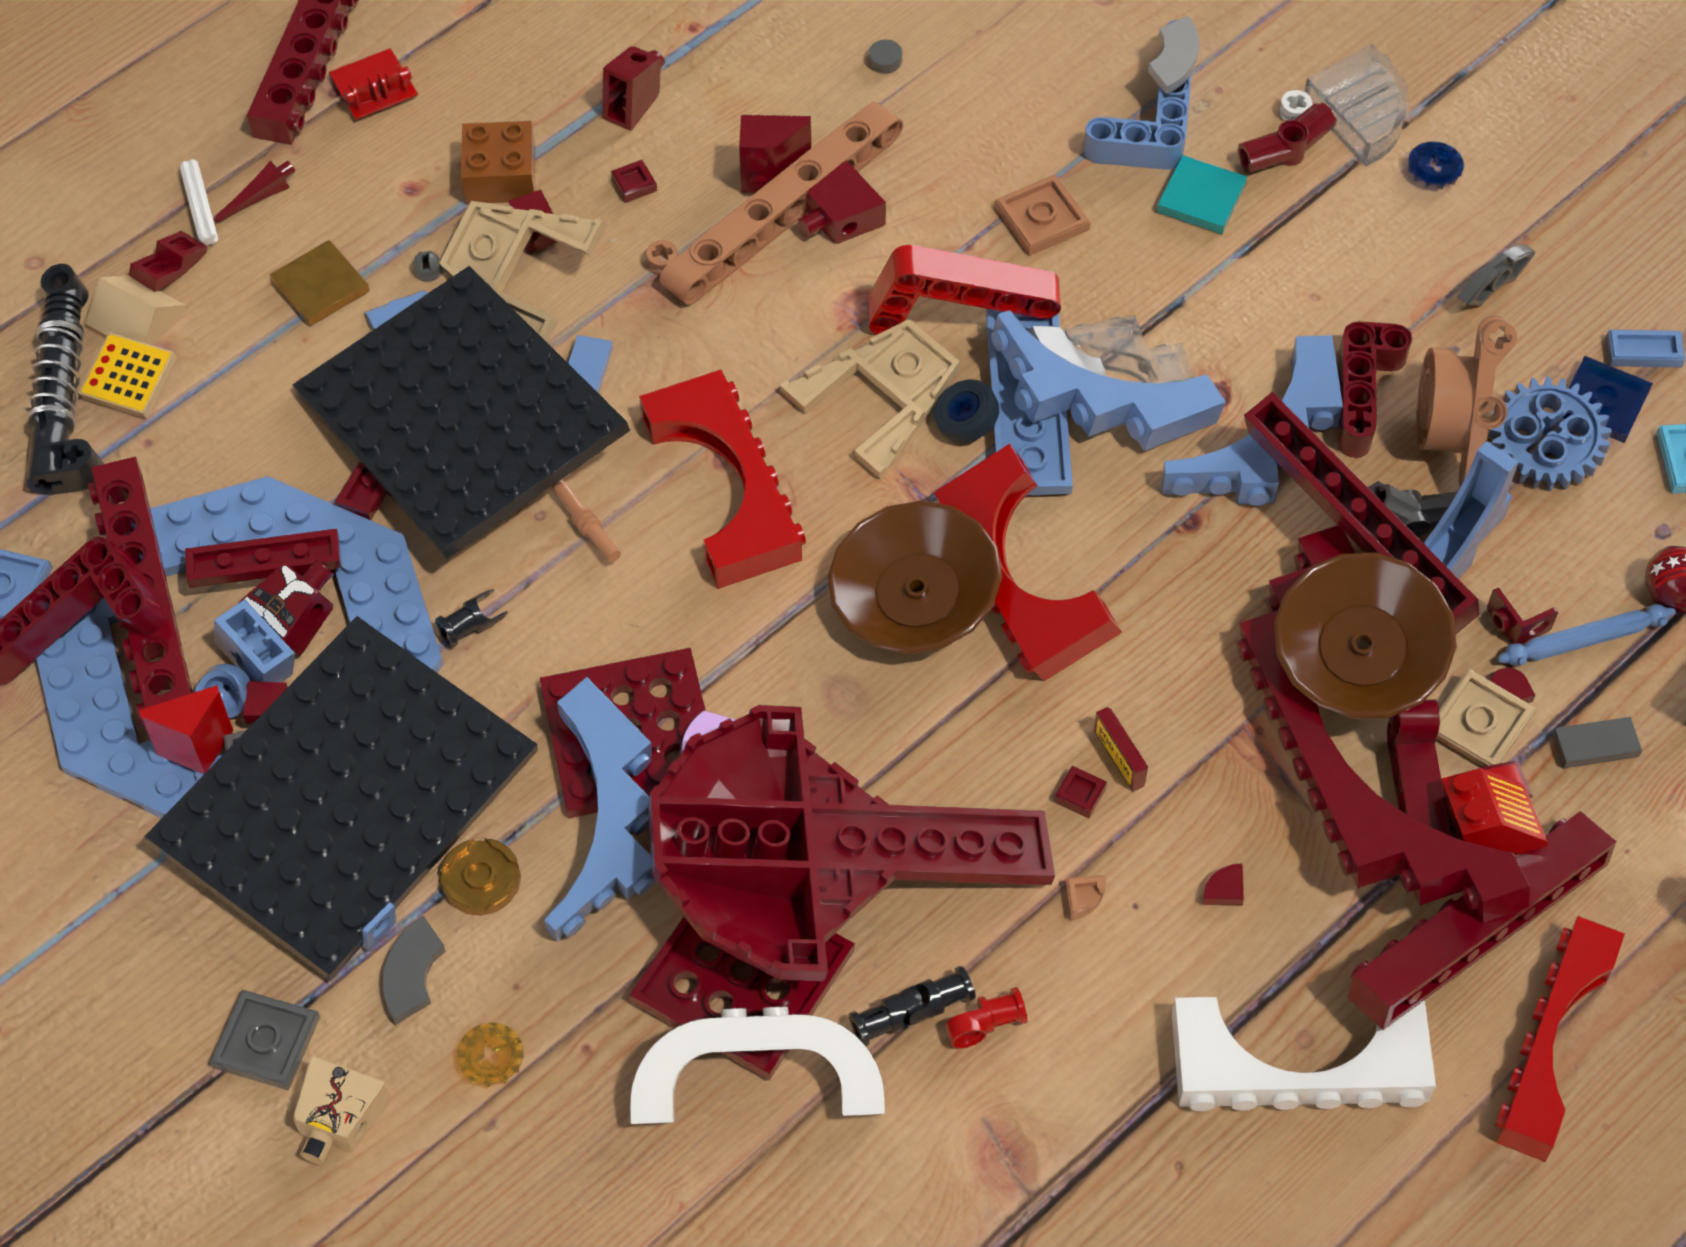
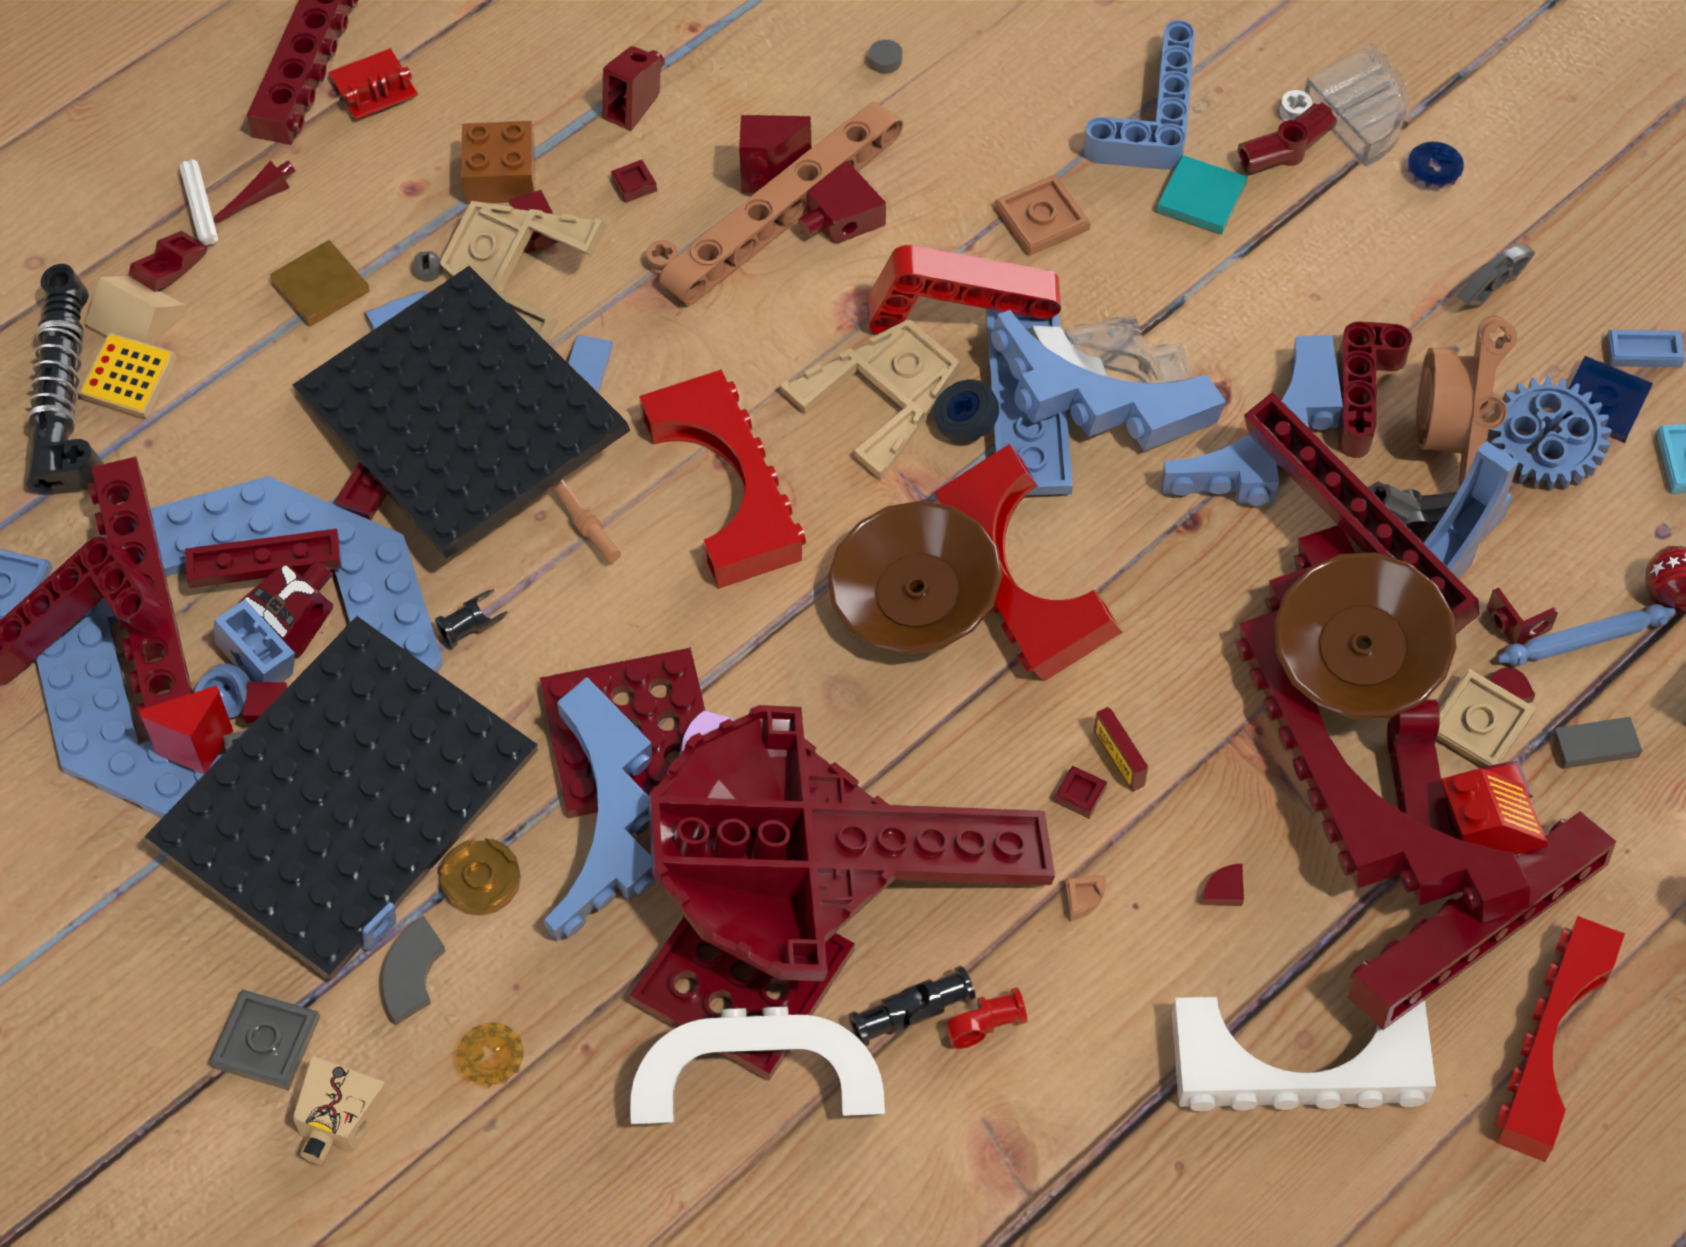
(1178, 54): light grey tile -> none

